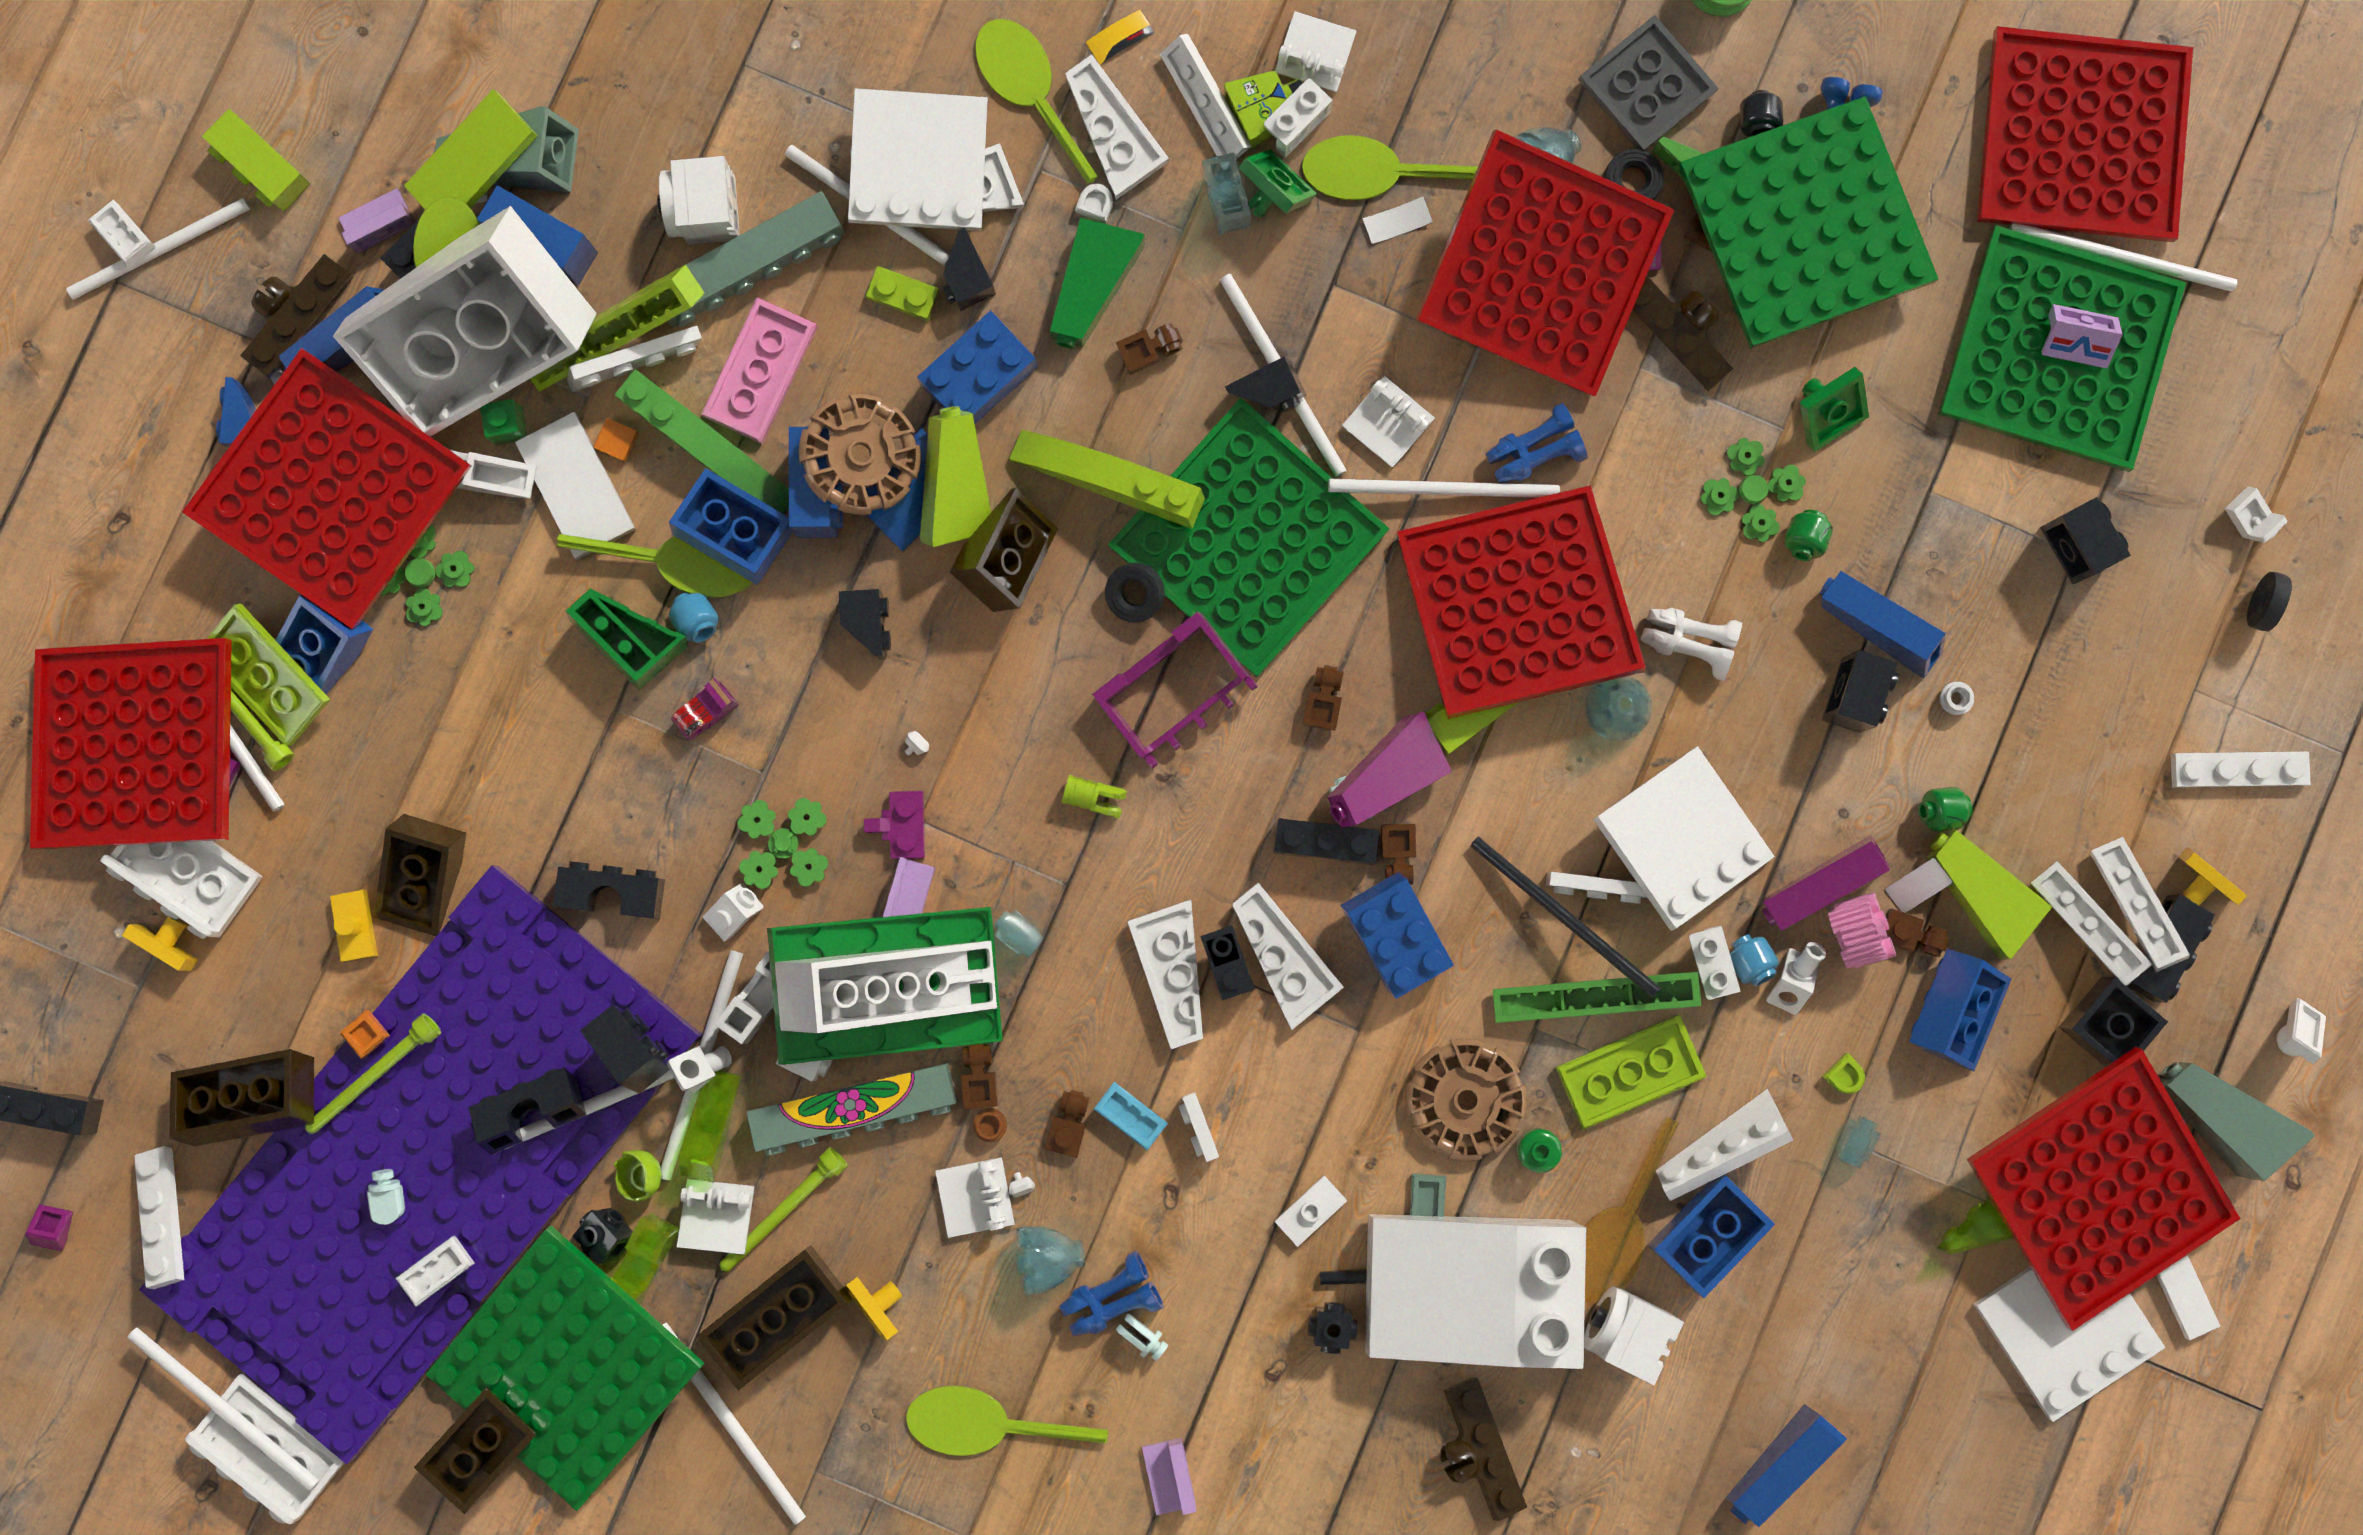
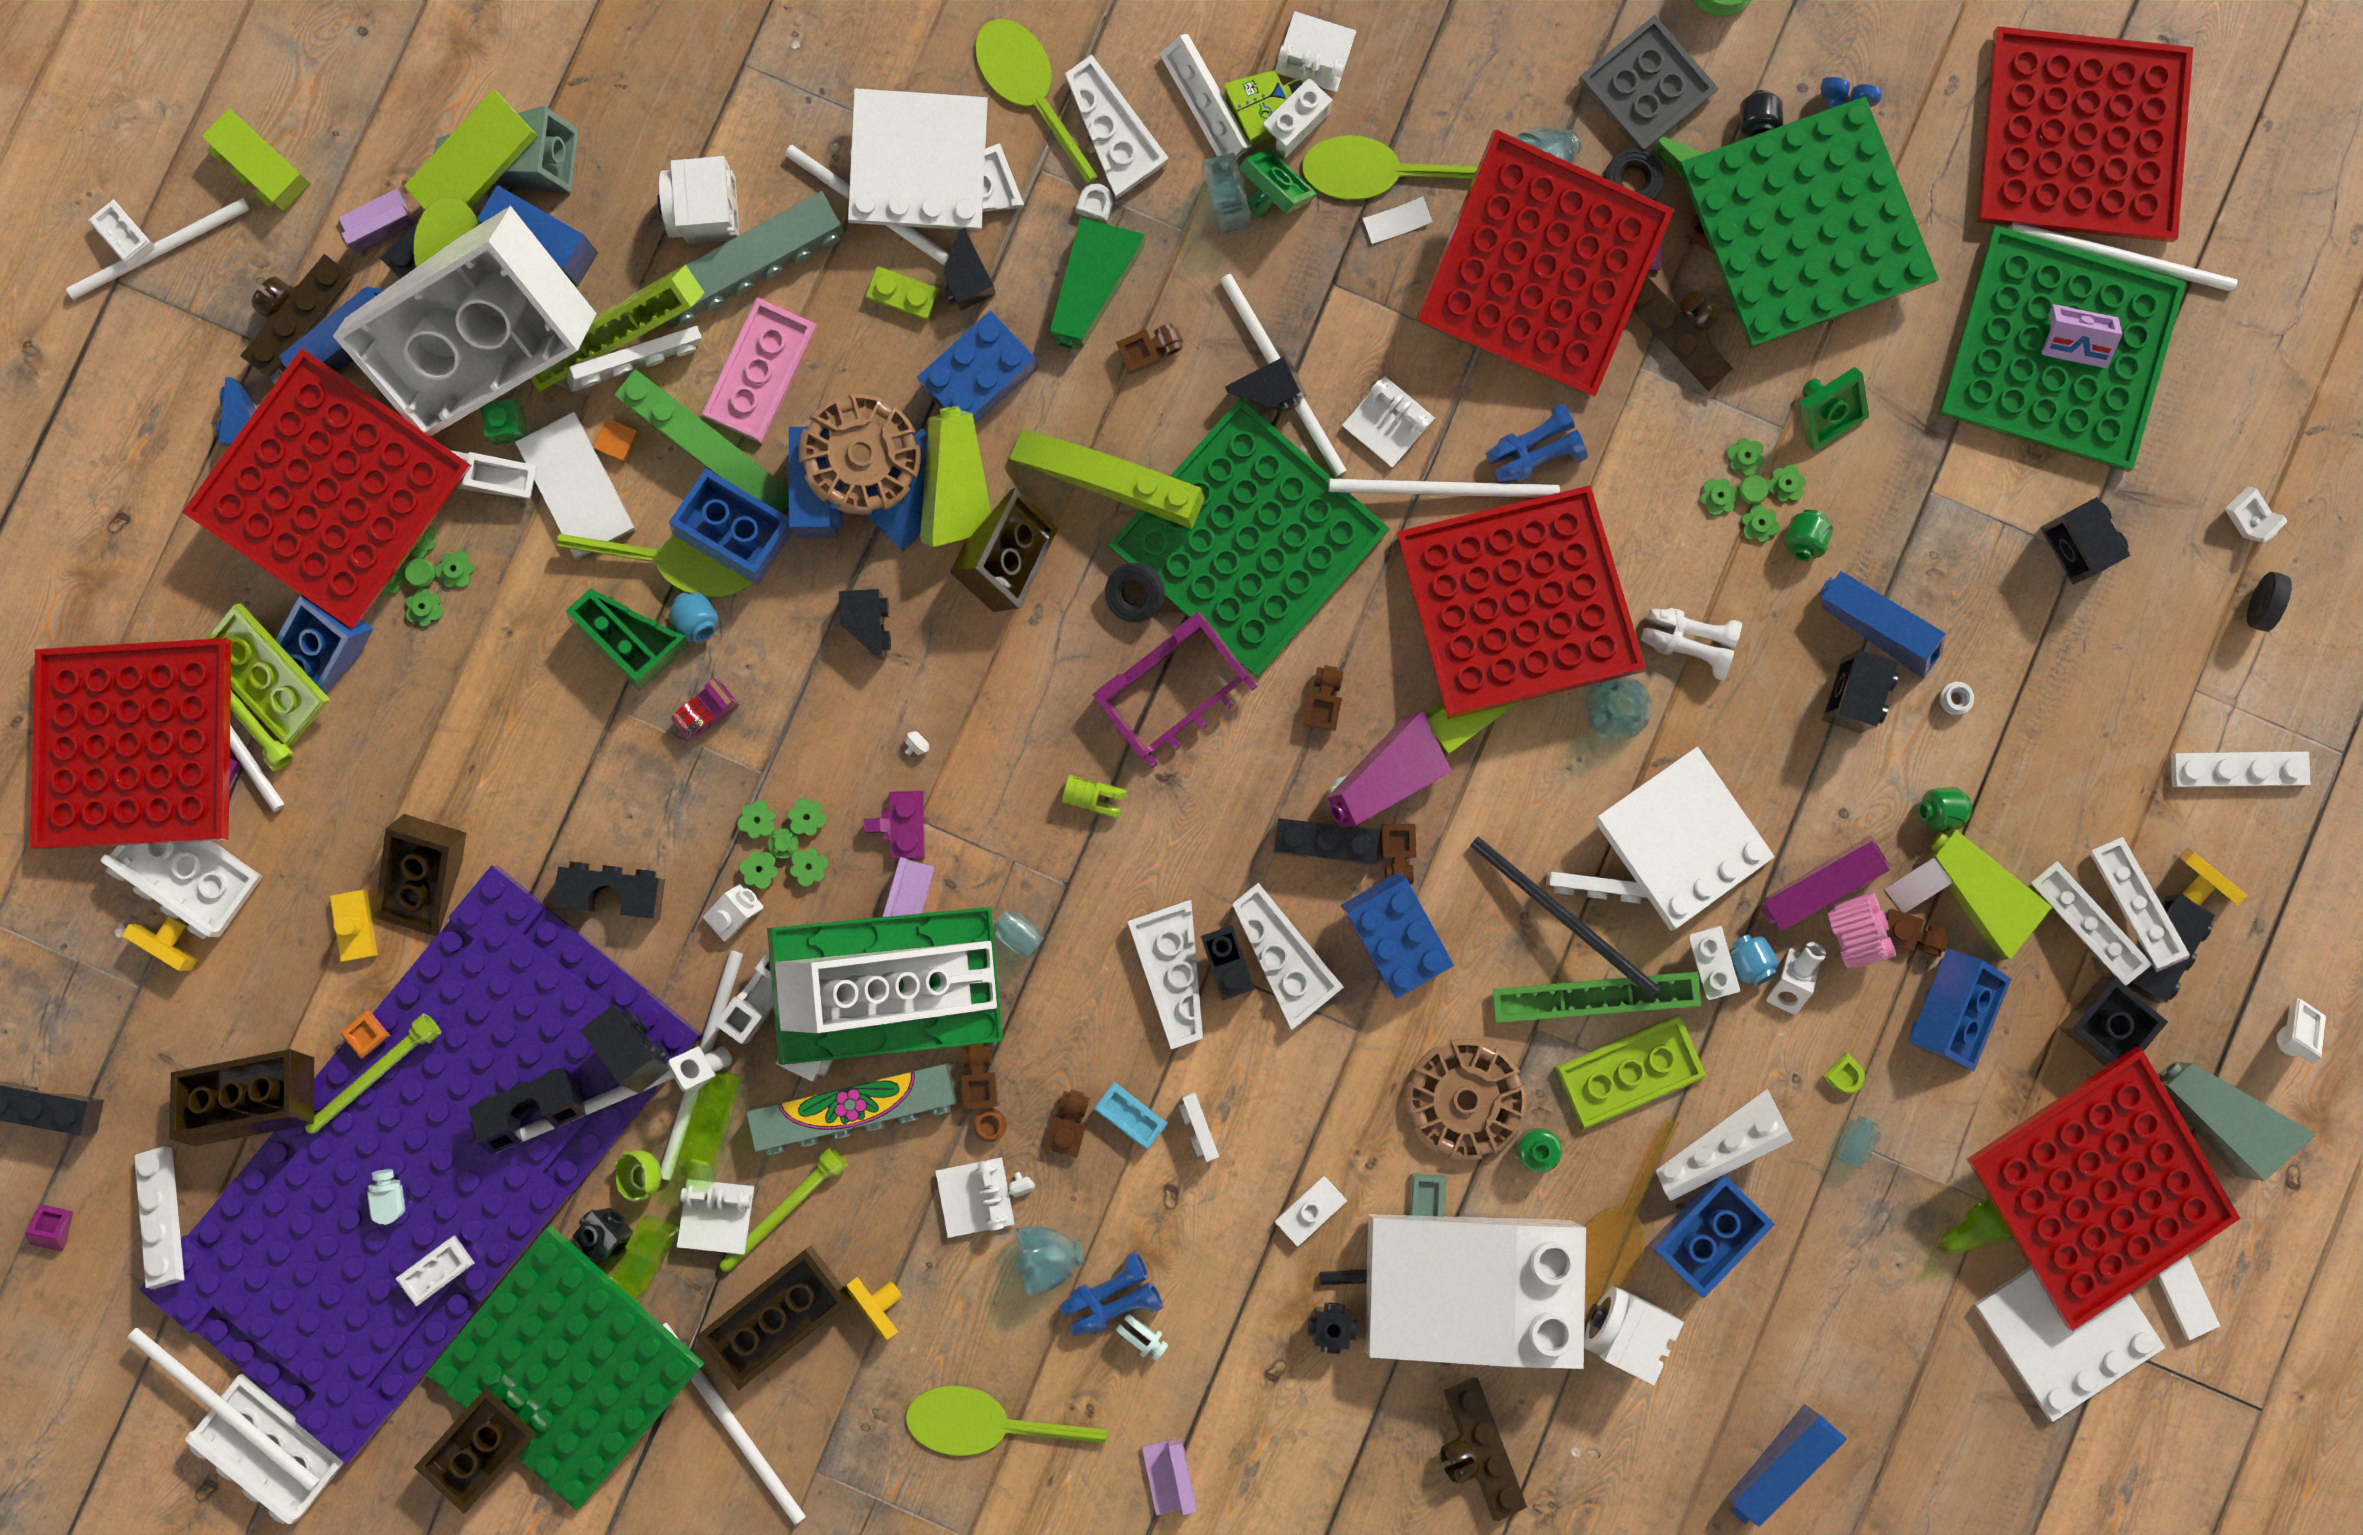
(1119, 36): yellow sticker -> none

